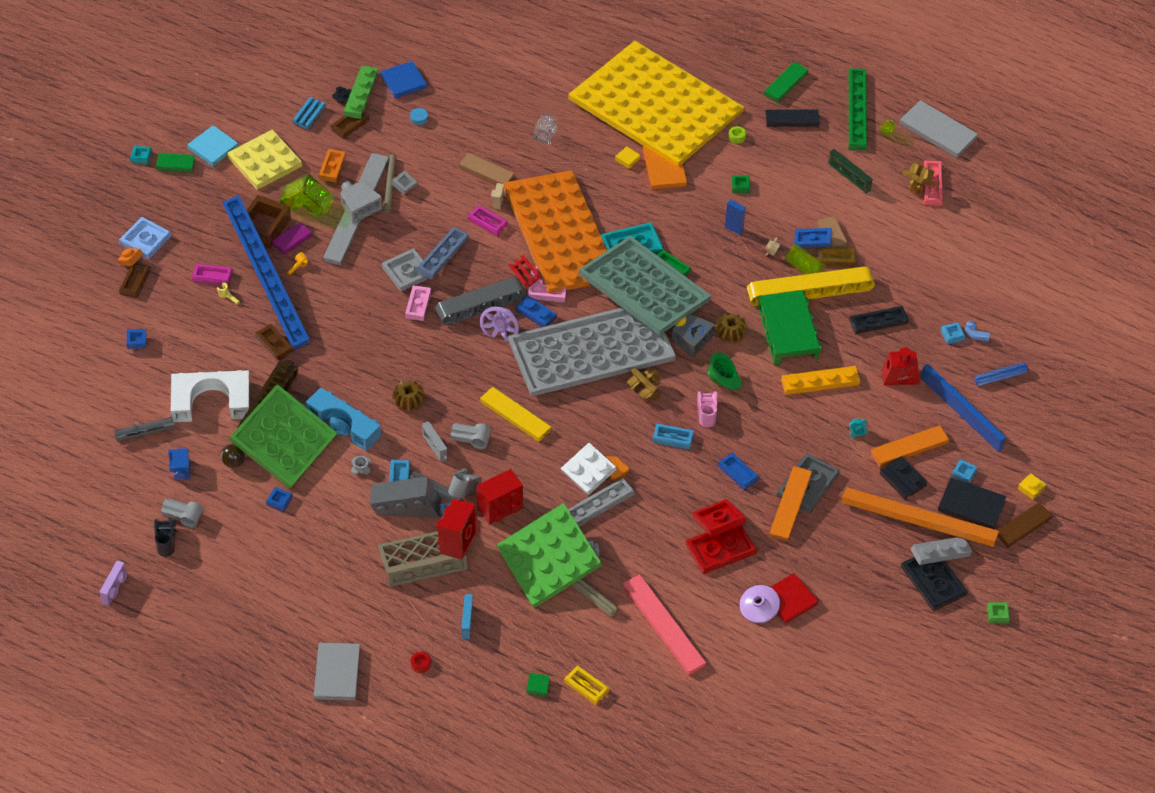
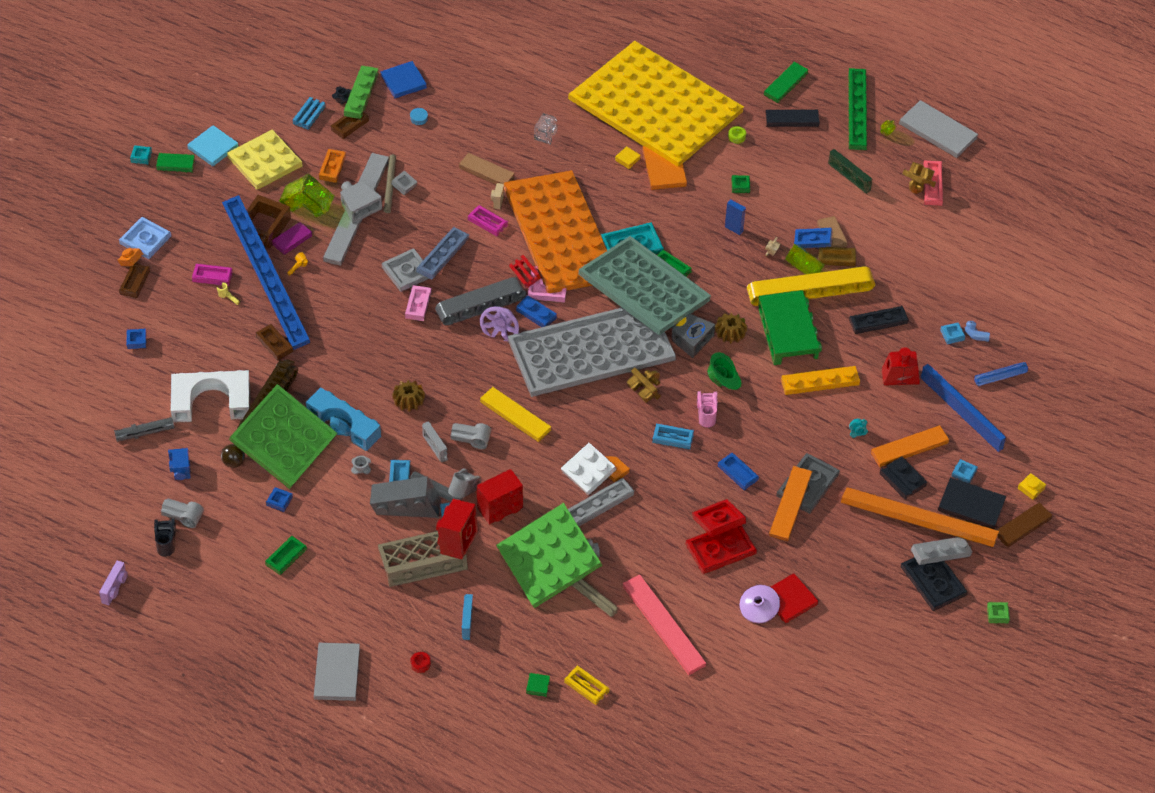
(286, 555): none -> green tile

